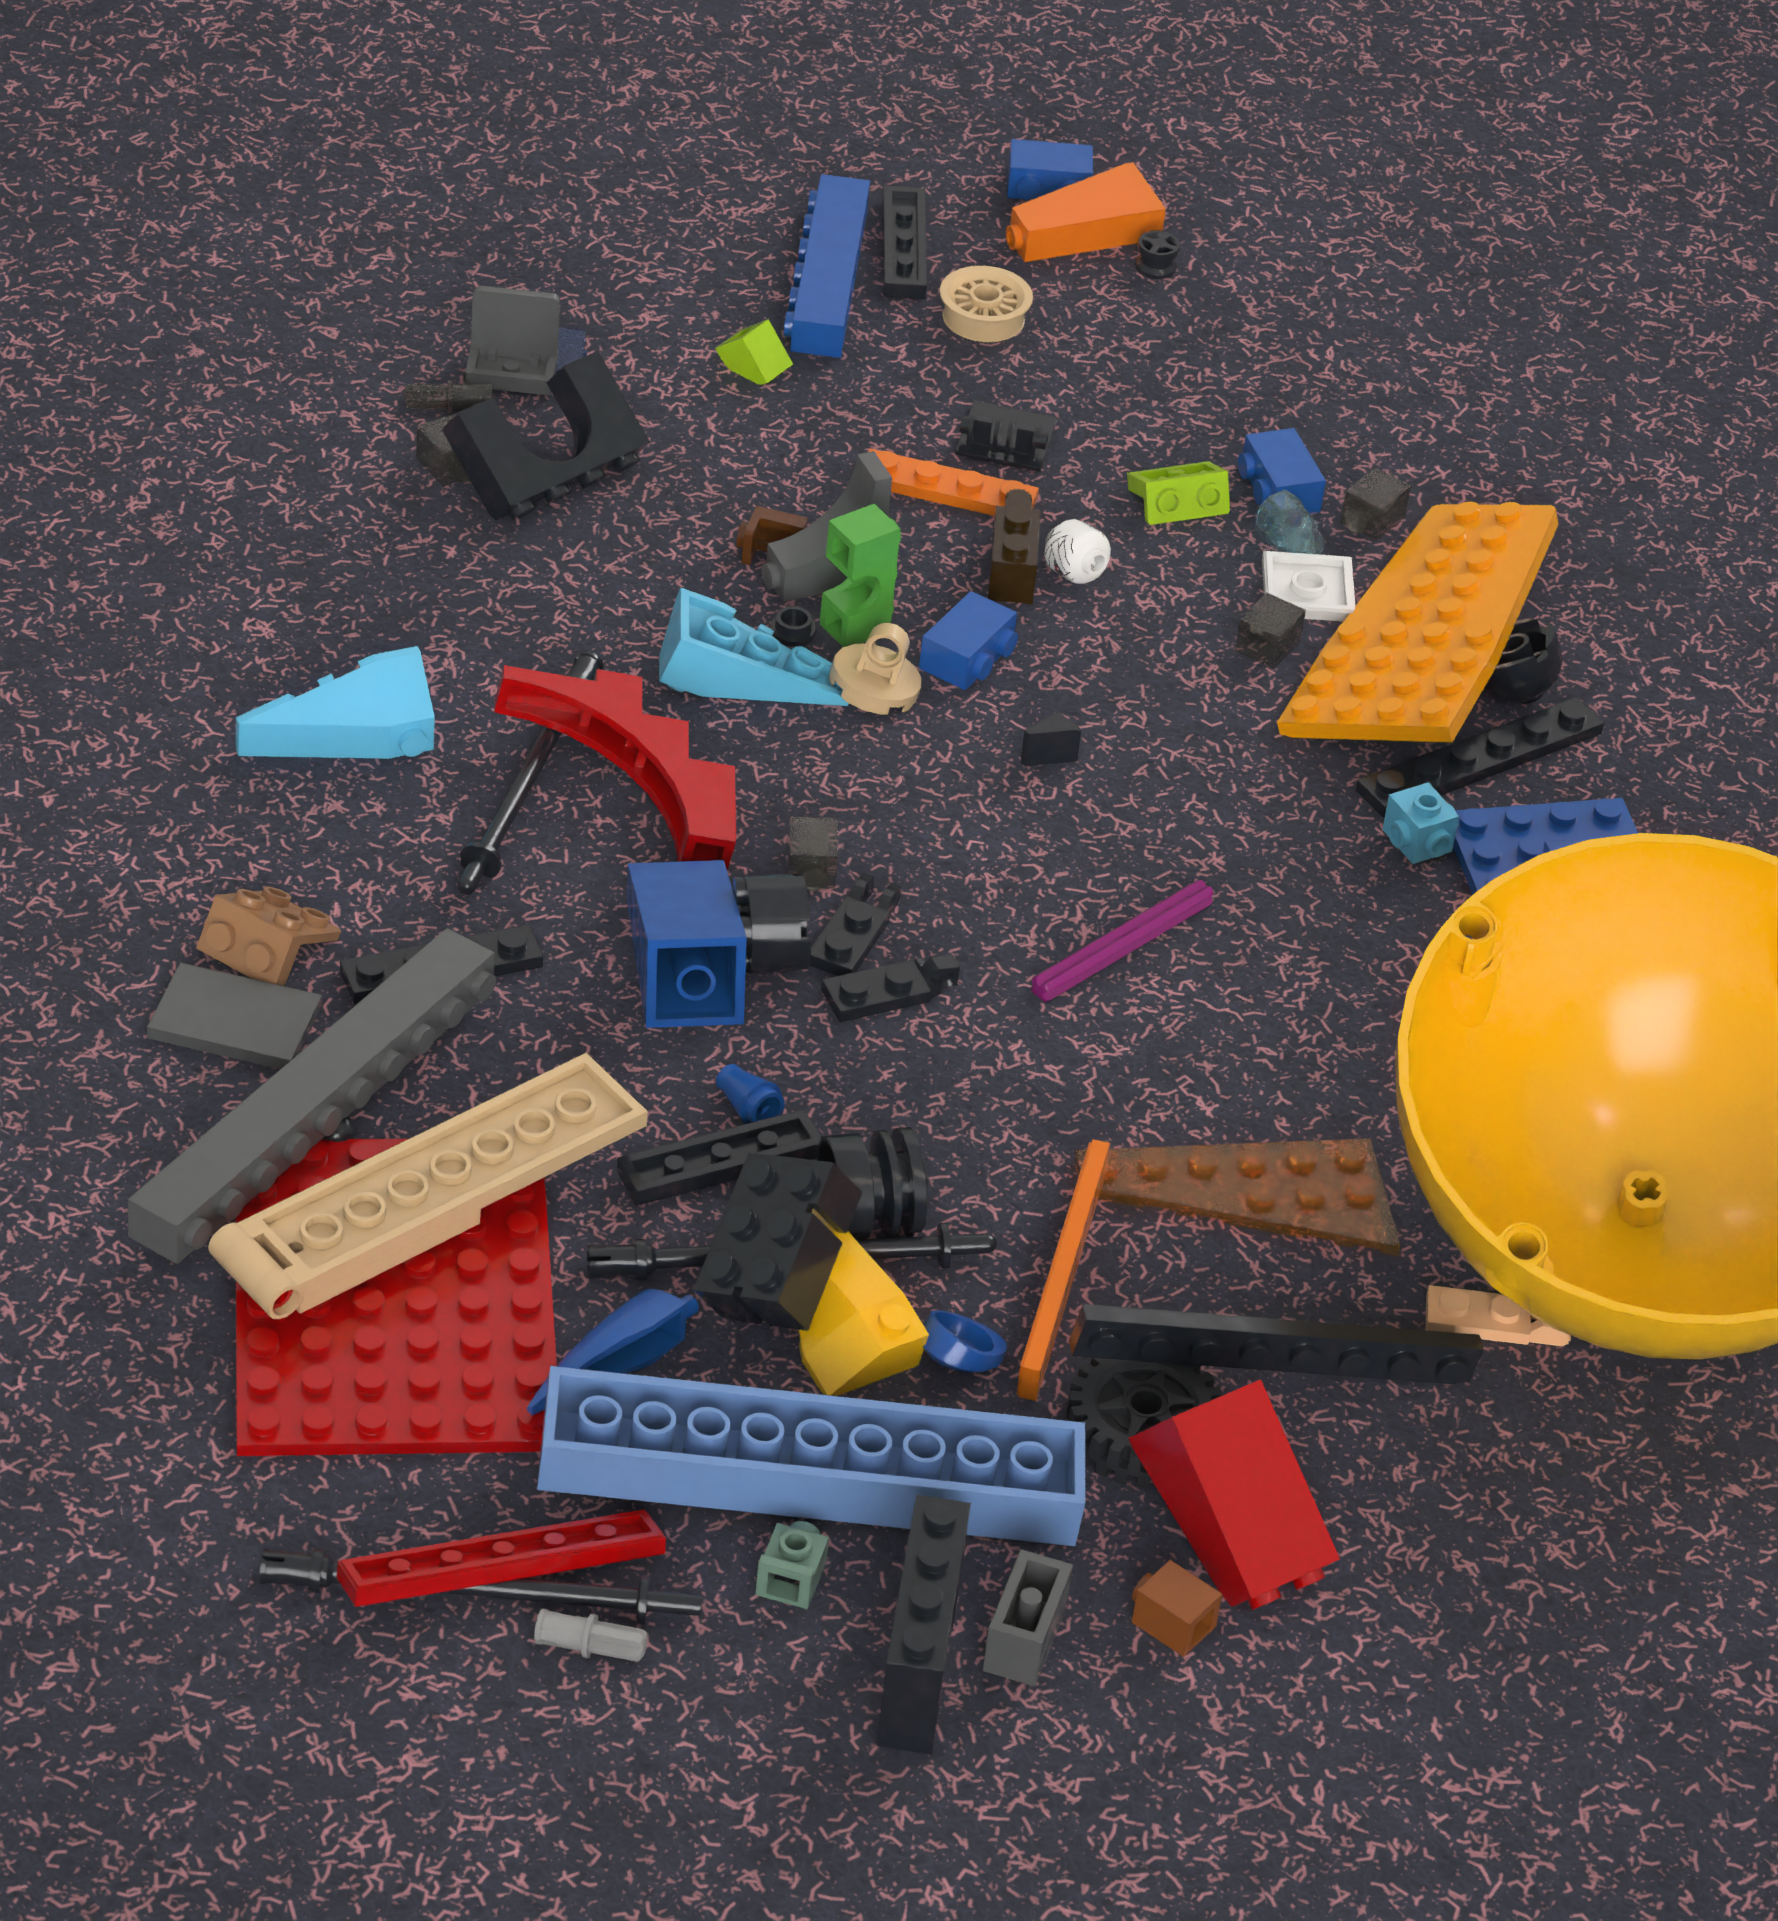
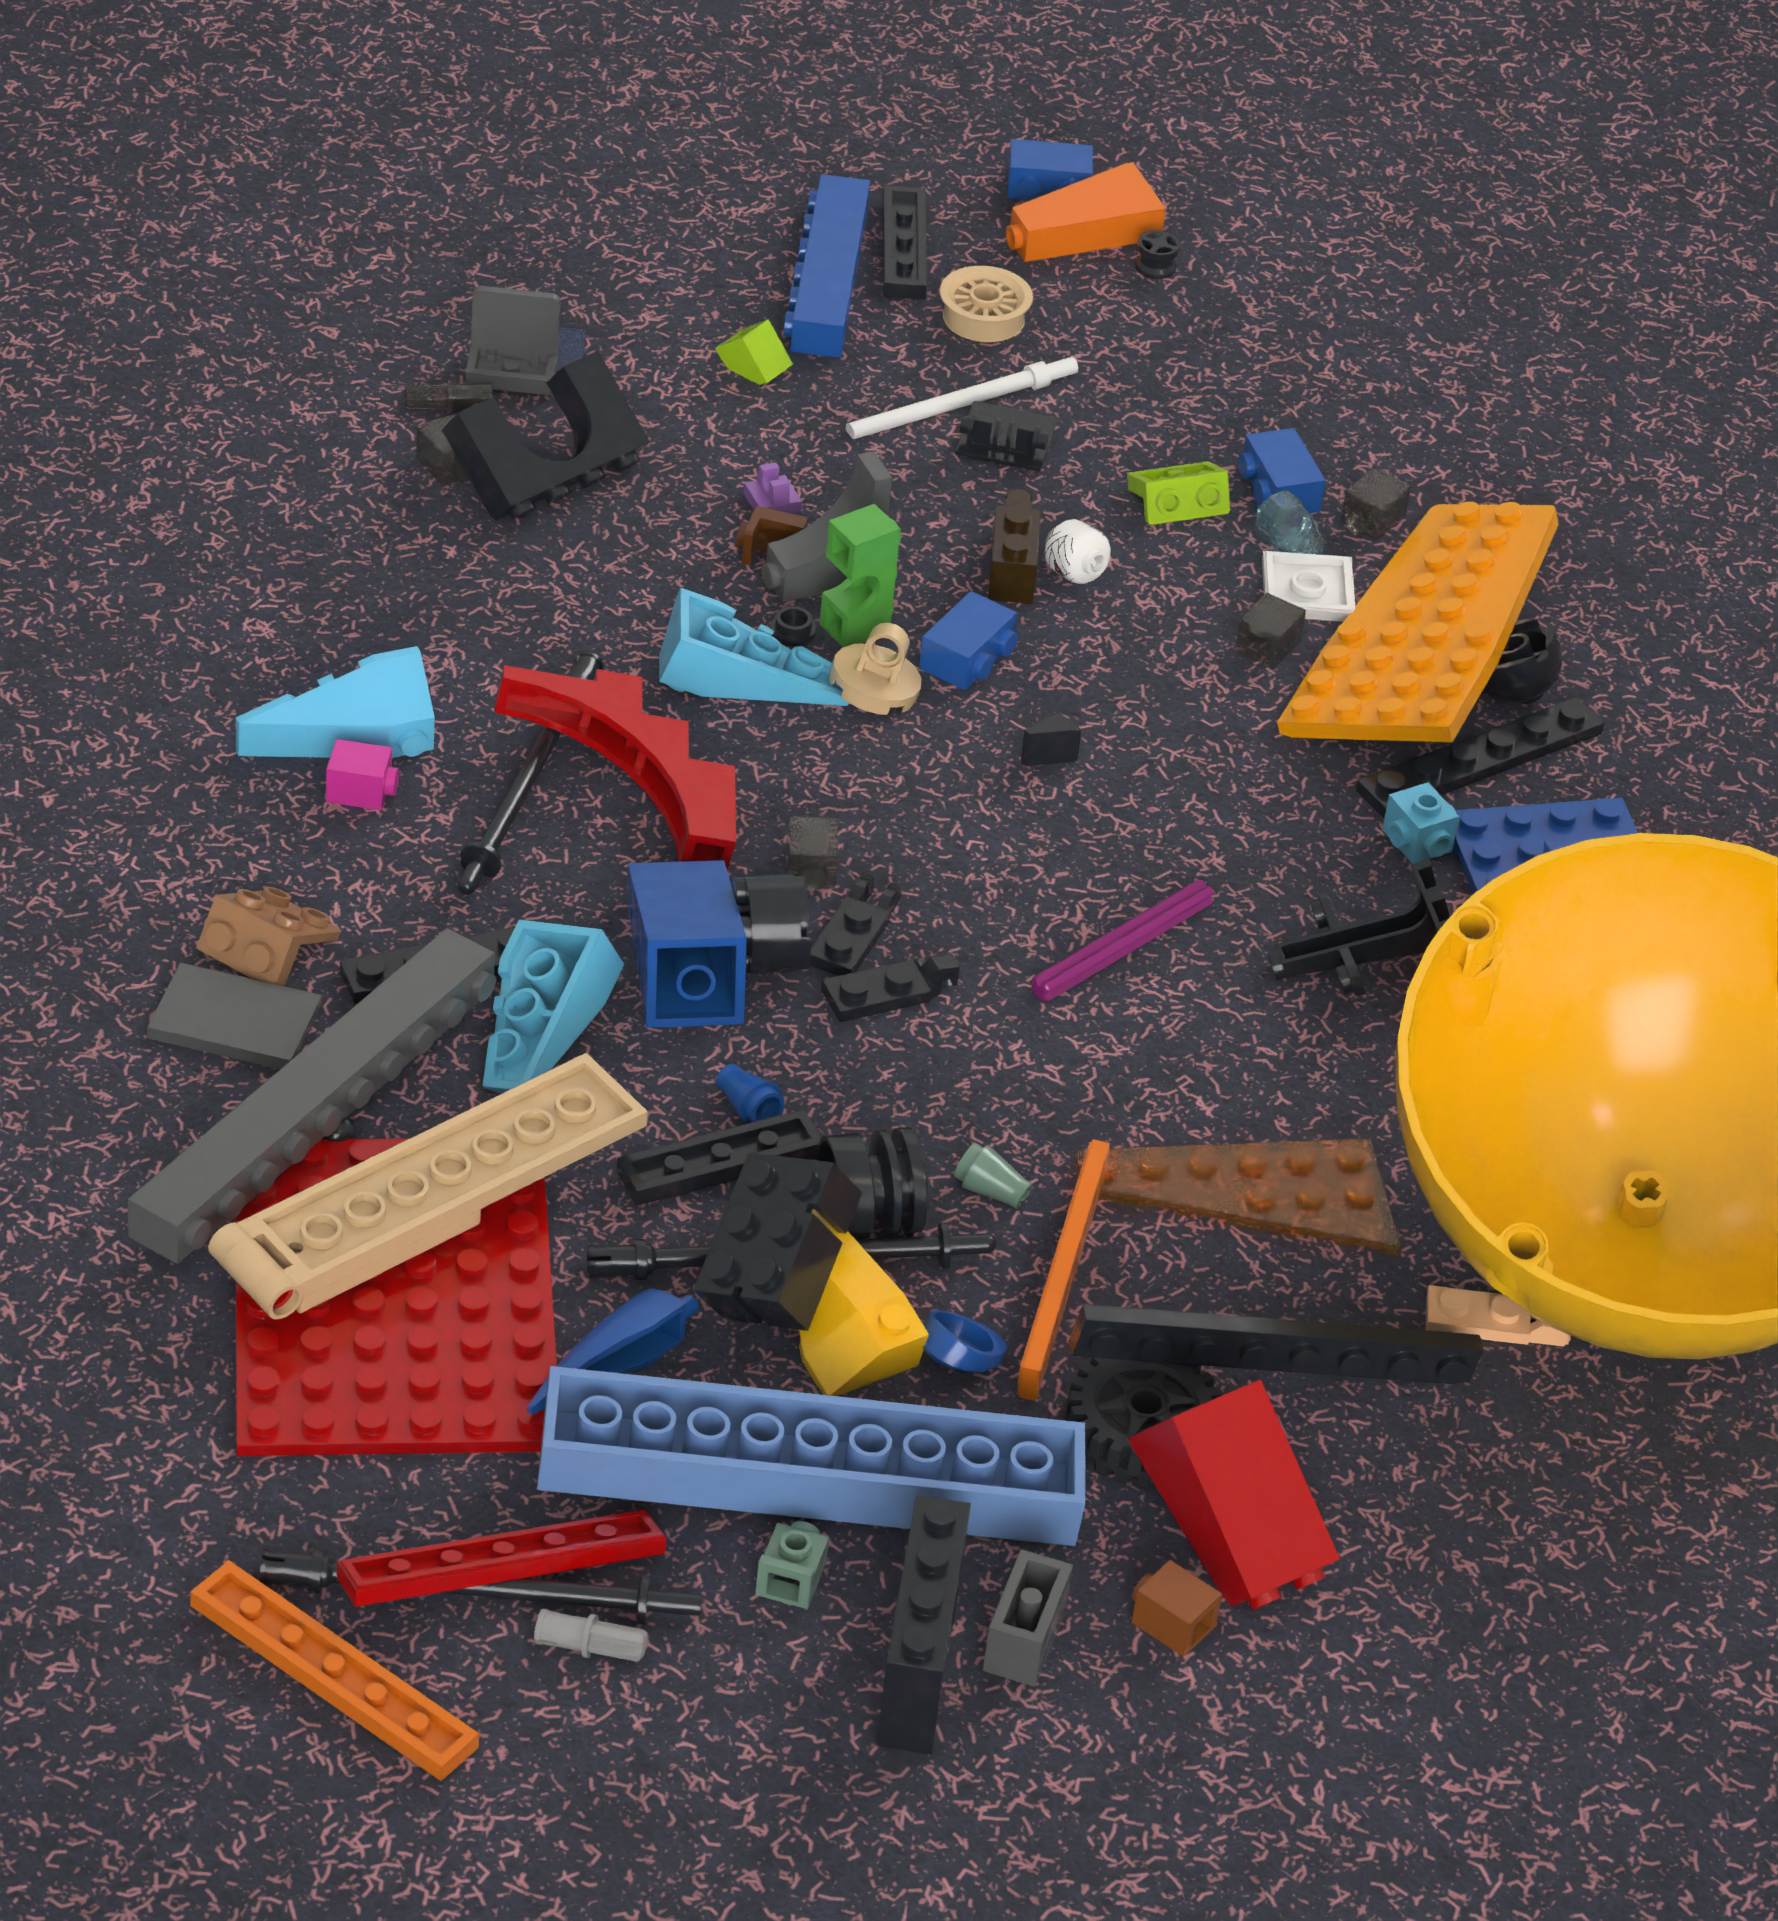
(335, 1670): none -> orange plate
(360, 775): none -> dark pink brick
(548, 995): none -> medium azure wedge
(772, 490): none -> medium lavender tile
(948, 484): orange plate -> none
(990, 1175): none -> sand green cone
(1033, 375): none -> white bar
(1366, 941): none -> black piece

